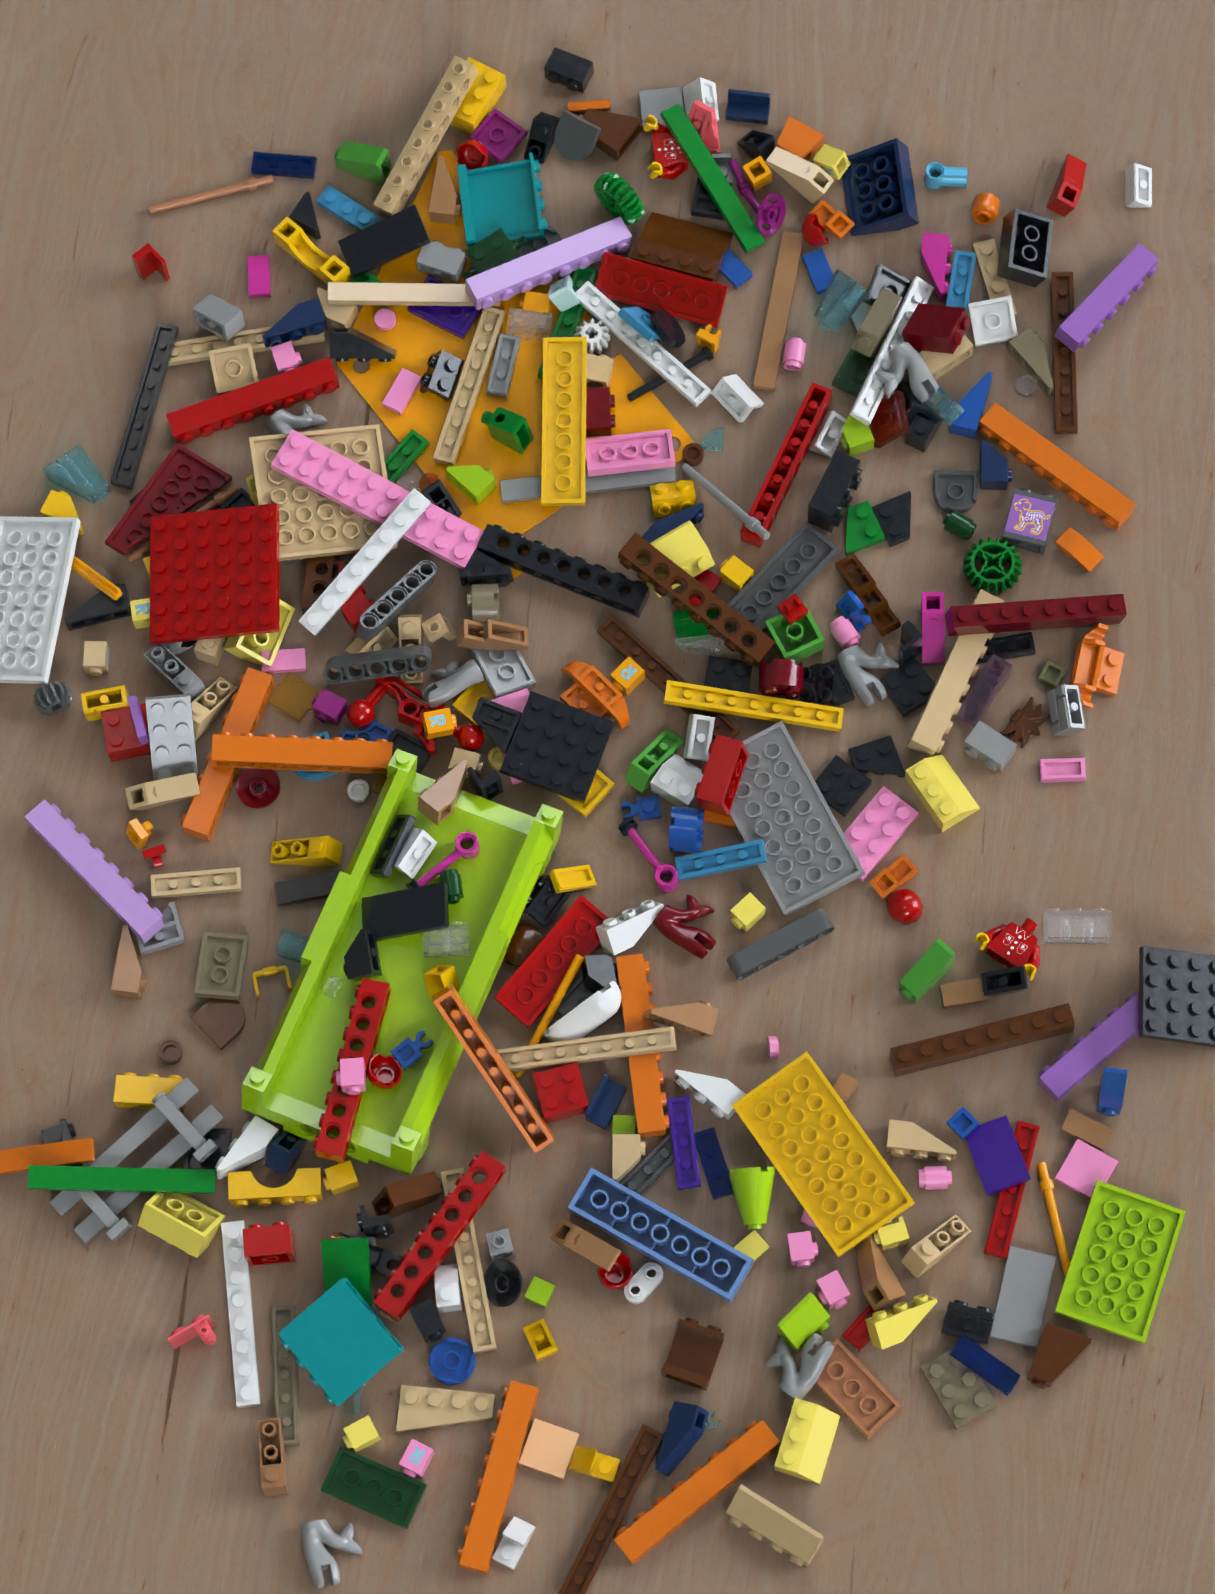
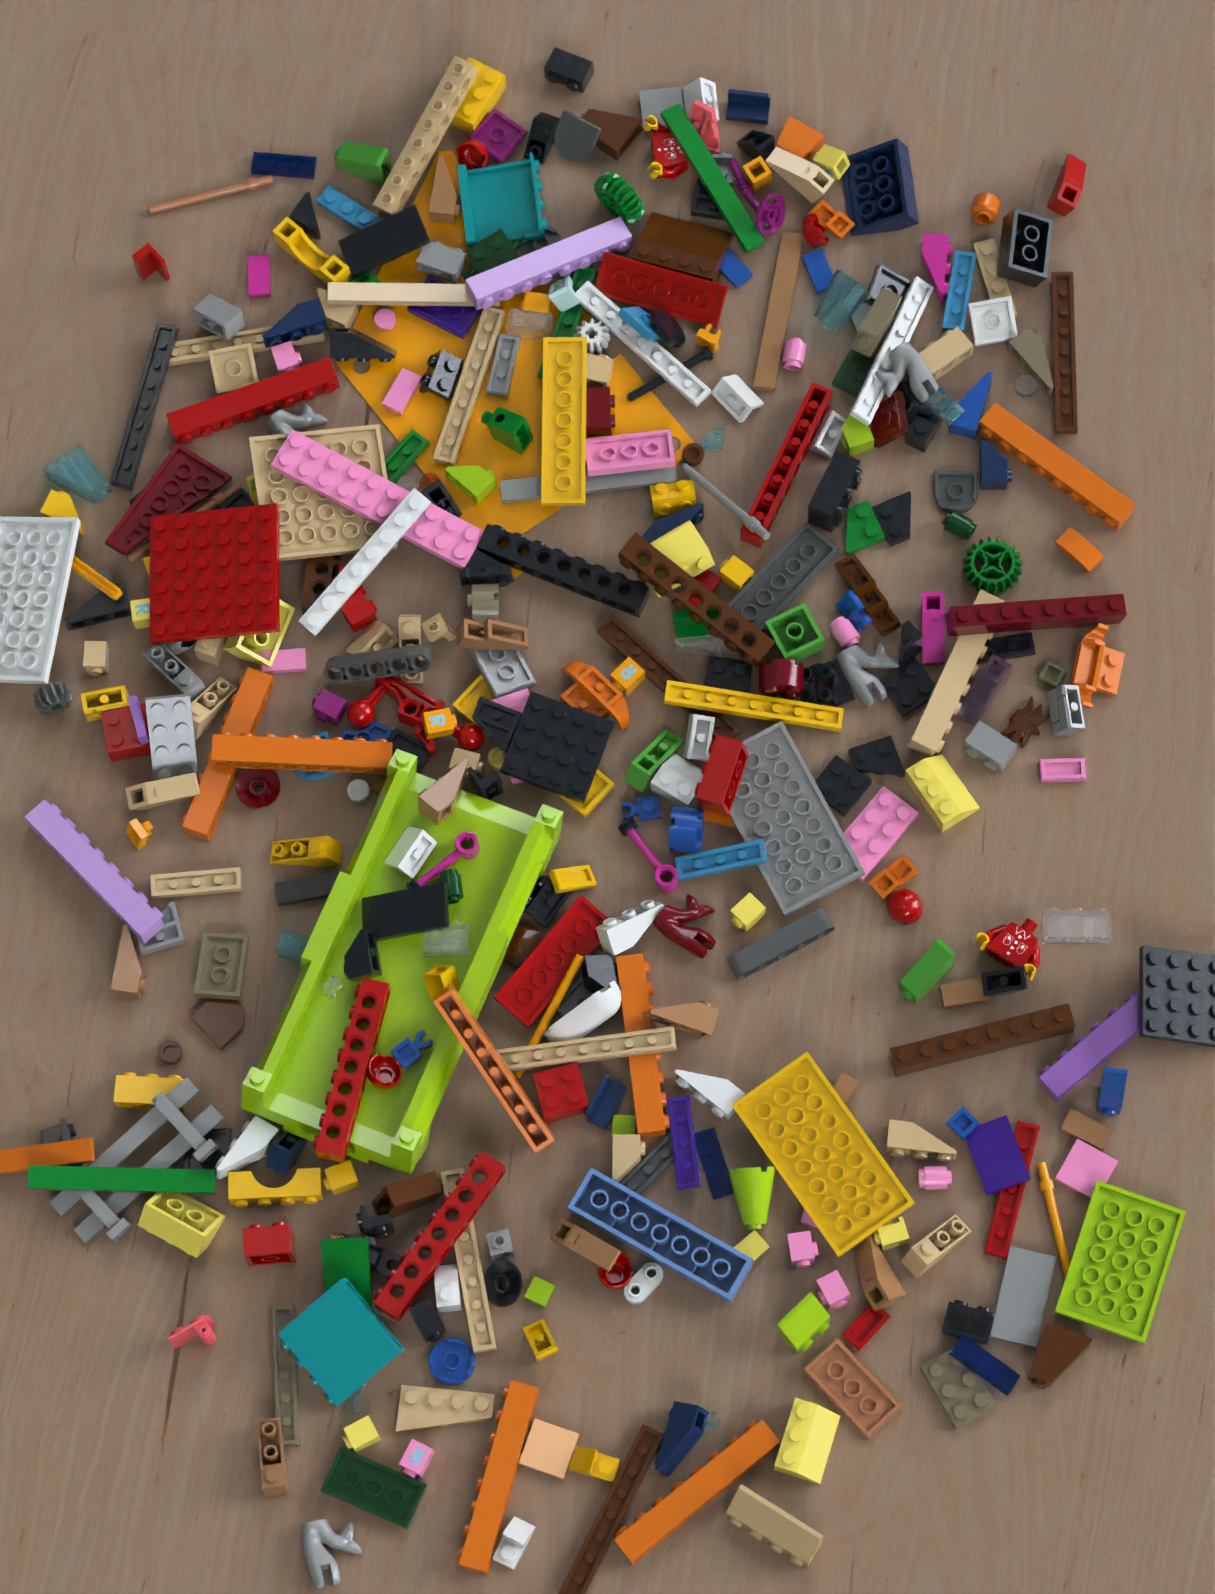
(154, 853): red tile -> none
(240, 1316): white plate -> none
(268, 971): yellow piece -> none
(294, 697): clear yellow piece -> none
(352, 1076): bright pink brick -> none
(392, 846): tile -> none
(393, 608): dark grey beam -> none
(452, 682): light grey piece -> none
(585, 105): orange tile -> none
(693, 1353): reddish brown panel -> none
(772, 1047): bright pink tile -> none
(792, 609): red tile -> none
(812, 1364): light grey piece -> none
(894, 1325): light yellow slope -> none
(936, 328): dark red brick -> none
(947, 176): medium azure piece -> none
(1029, 520): panel -> none
(1104, 300): medium lavender brick -> none
(1138, 186): white slope -> none

